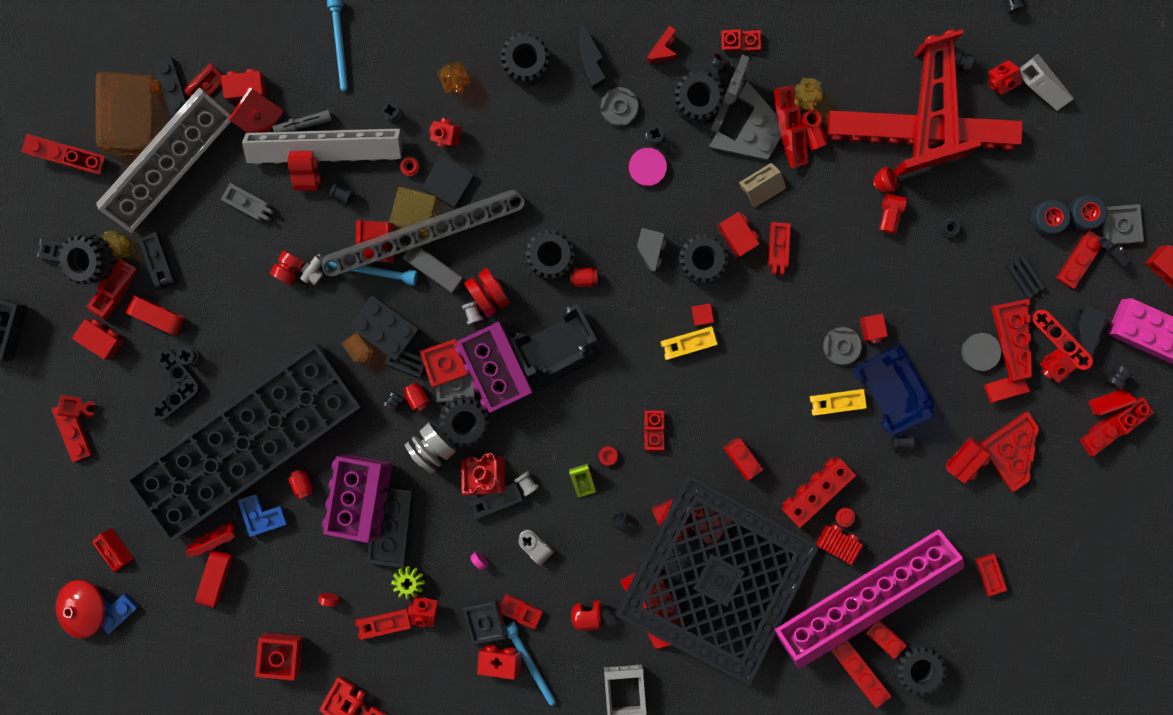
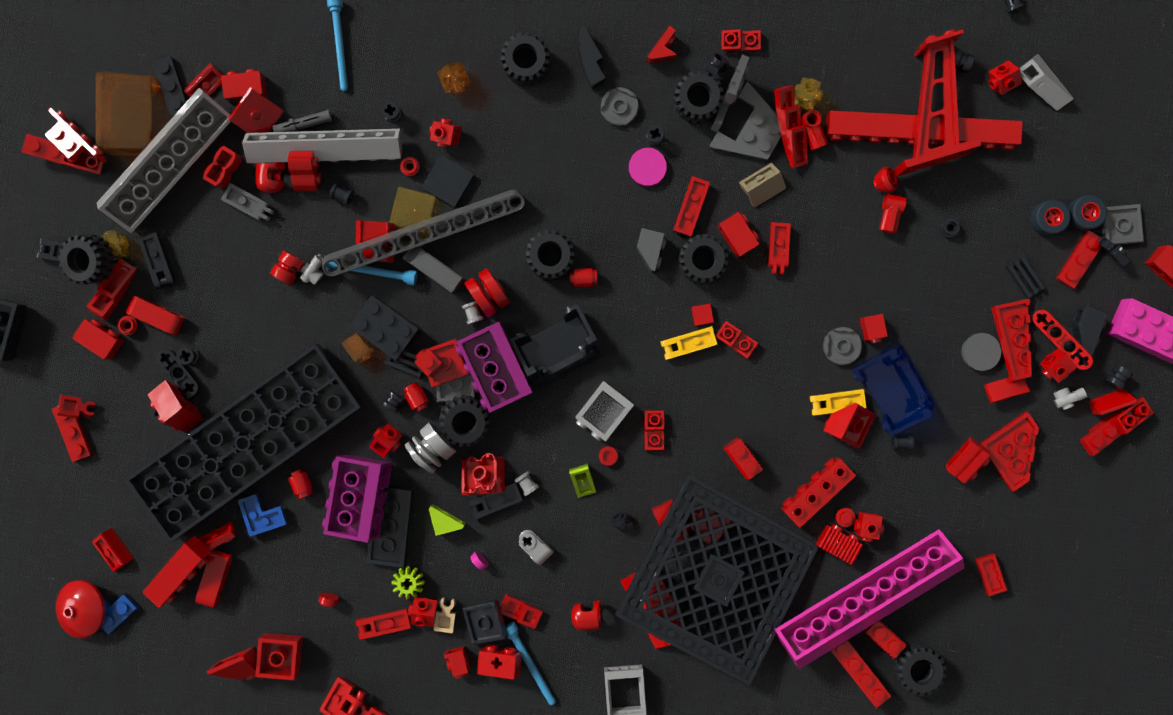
(68, 140): none -> bracket
(122, 325): none -> red plate
(173, 408): none -> red brick
(177, 571): none -> red brick
(220, 171): none -> red brick
(237, 666): none -> red slope
(264, 174): none -> red helmet
(386, 440): none -> red brick
(428, 362): none -> red brick
(443, 521): none -> lime slope
(445, 619): none -> tan plate
(457, 662): none -> red brick
(602, 412): none -> window
(691, 206): none -> red plate
(736, 340): none -> red slope
(850, 424): none -> red slope
(869, 526): none -> red brick
(1065, 398): none -> light grey plate

